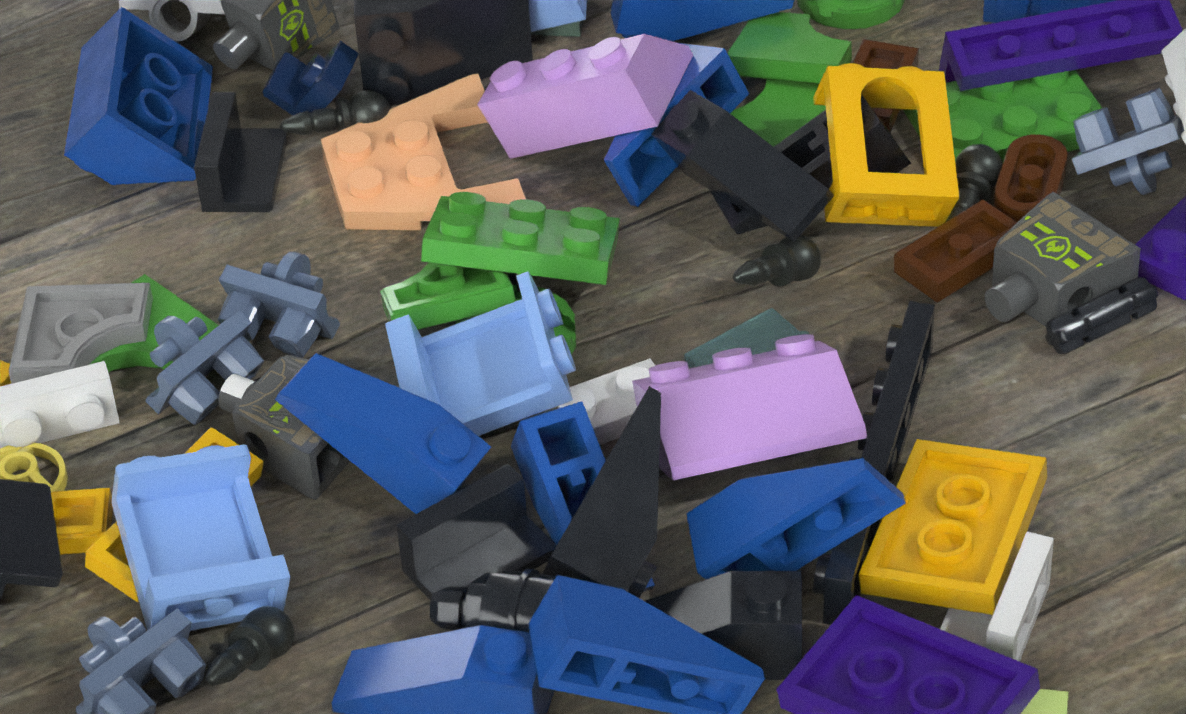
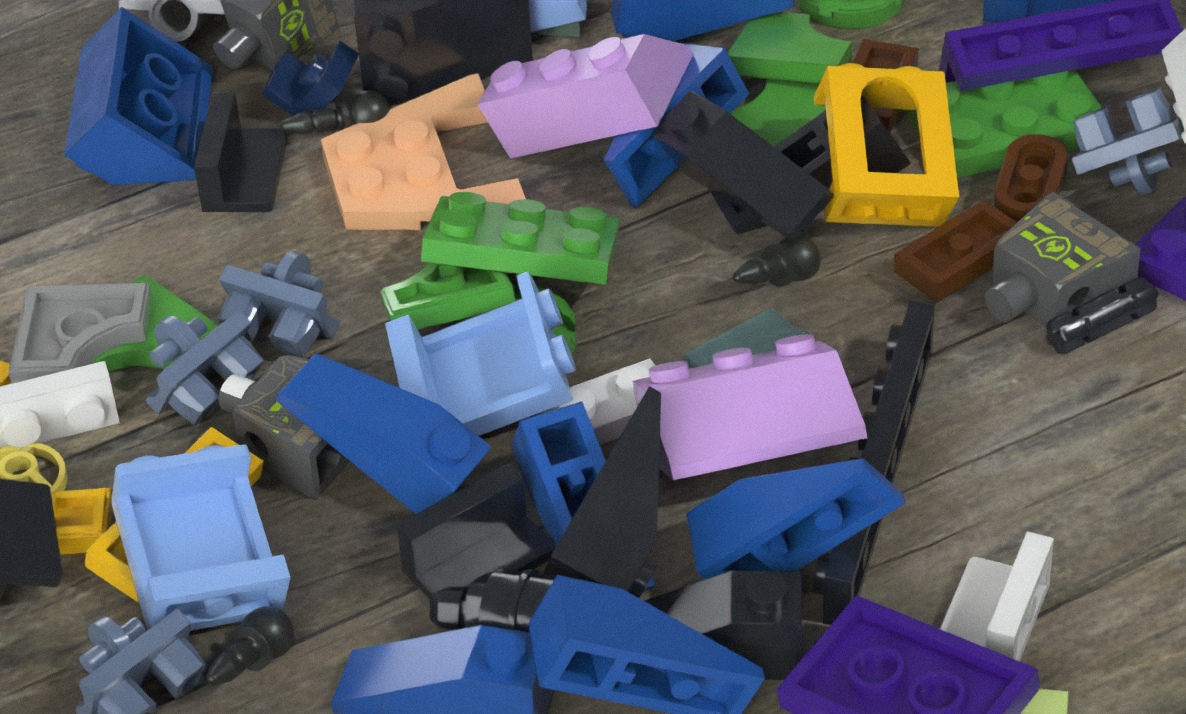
(957, 526): yellow plate -> none
(977, 173): pearl dark grey bar -> none

